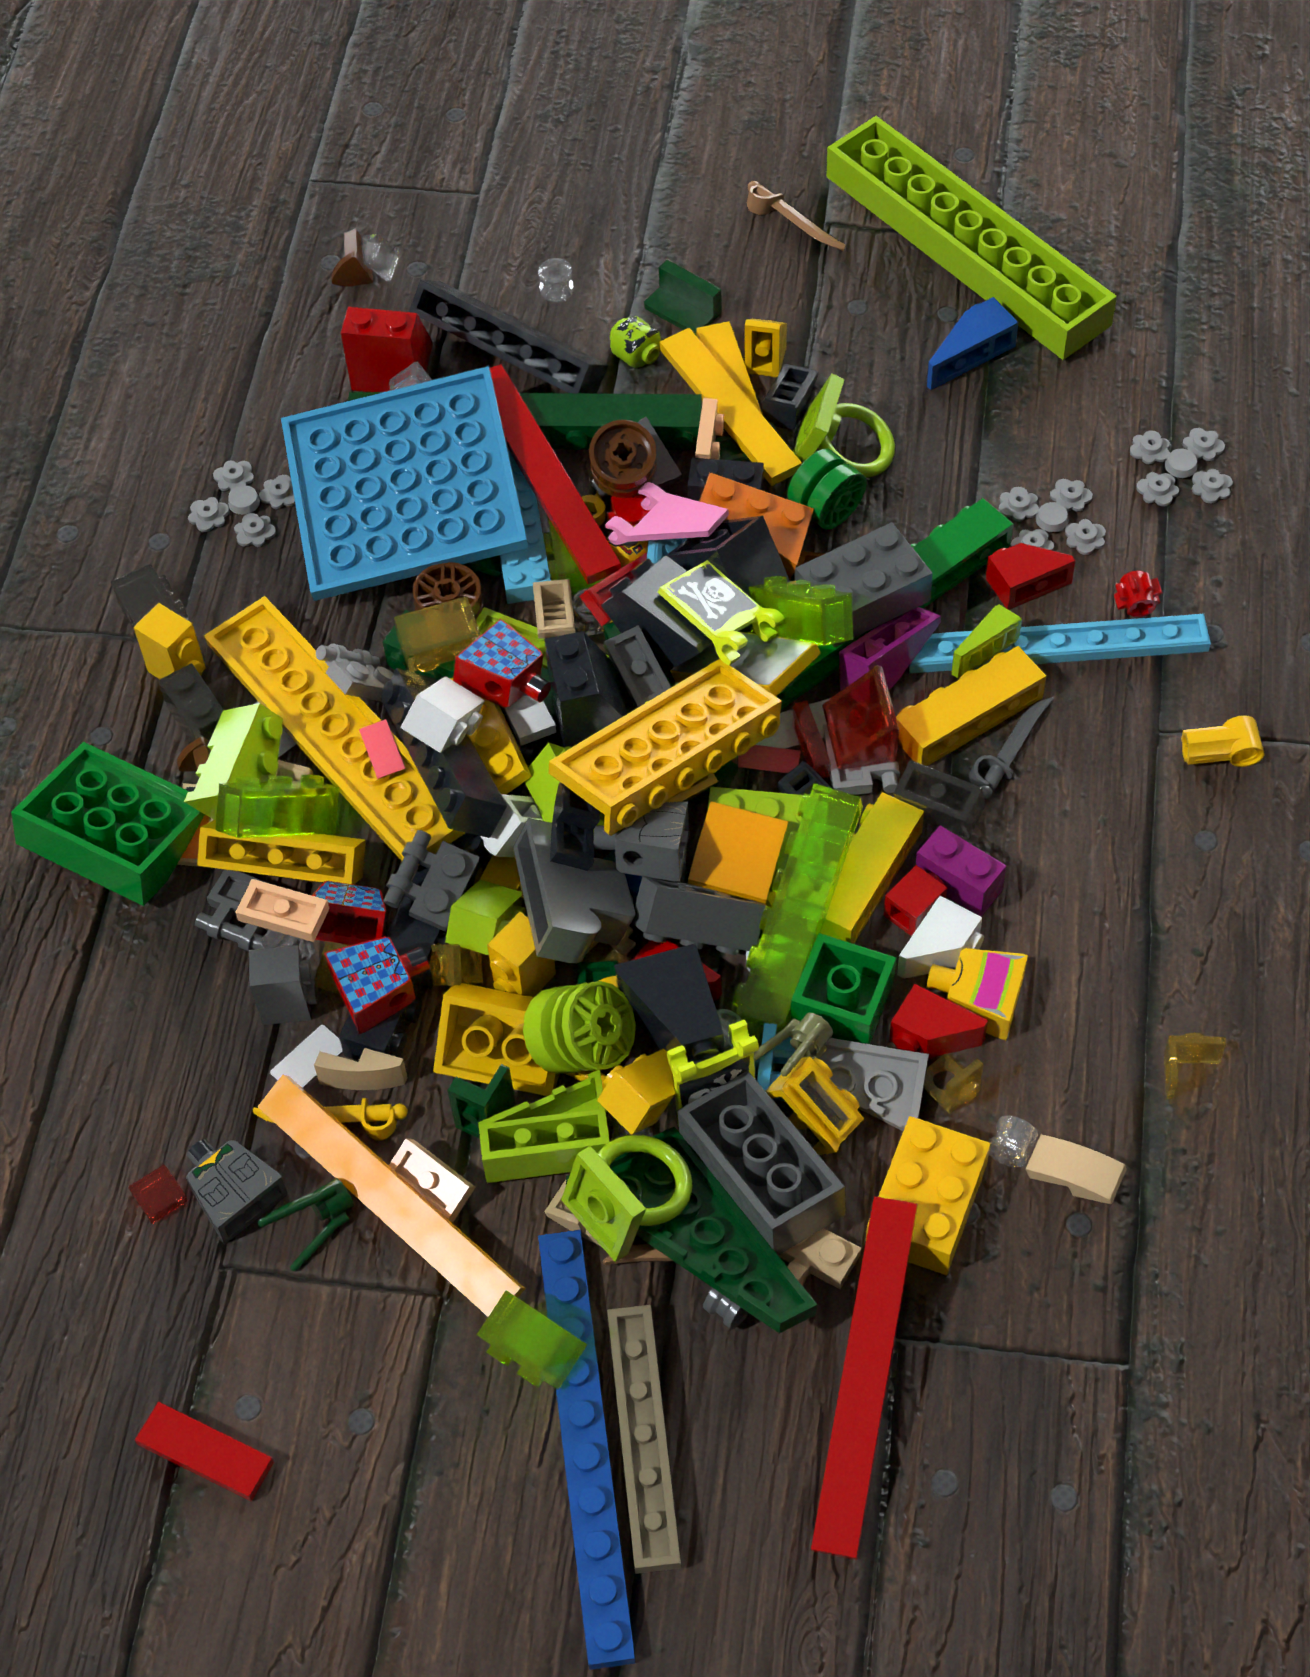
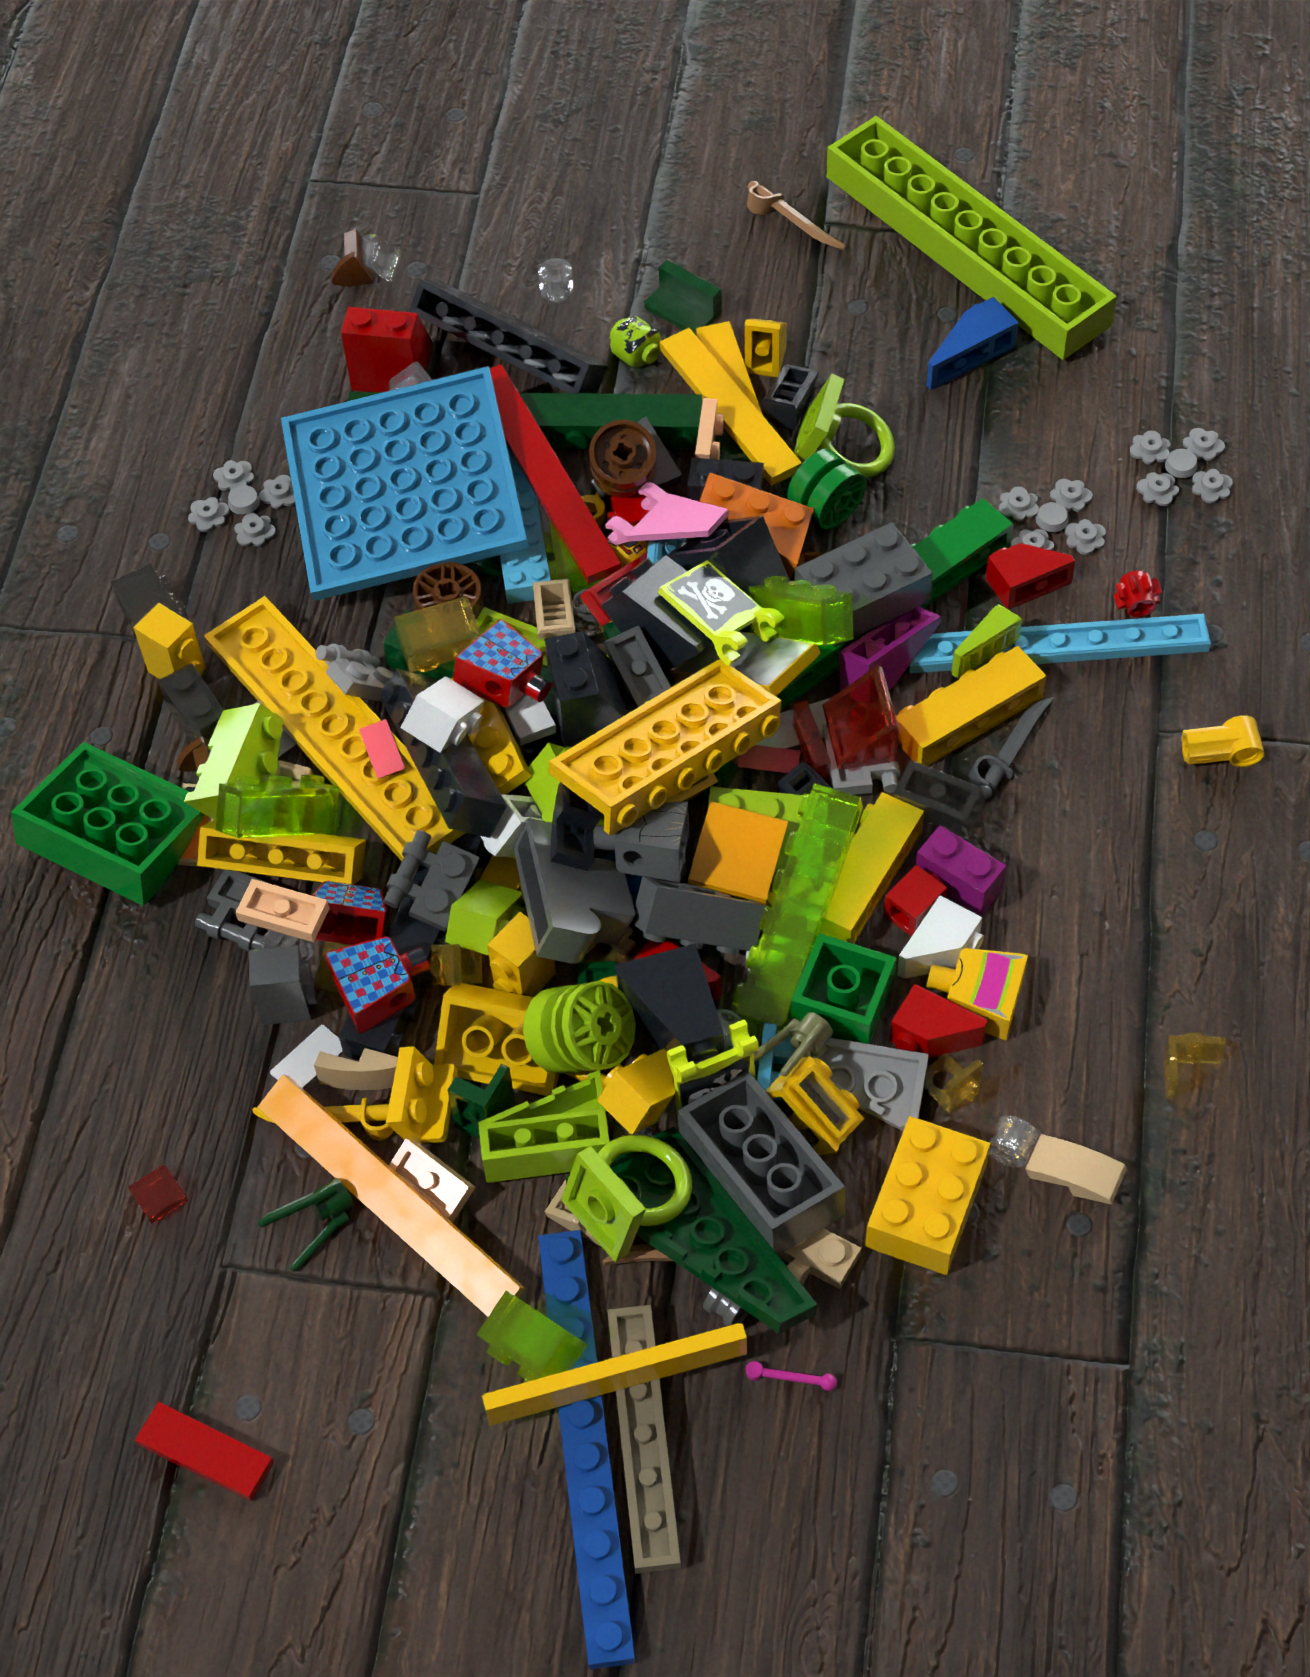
(232, 1186): dark grey torso -> none
(420, 1097): none -> yellow bracket
(615, 1374): none -> yellow tile
(755, 1372): none -> dark pink hinge
(864, 1379): red tile -> none

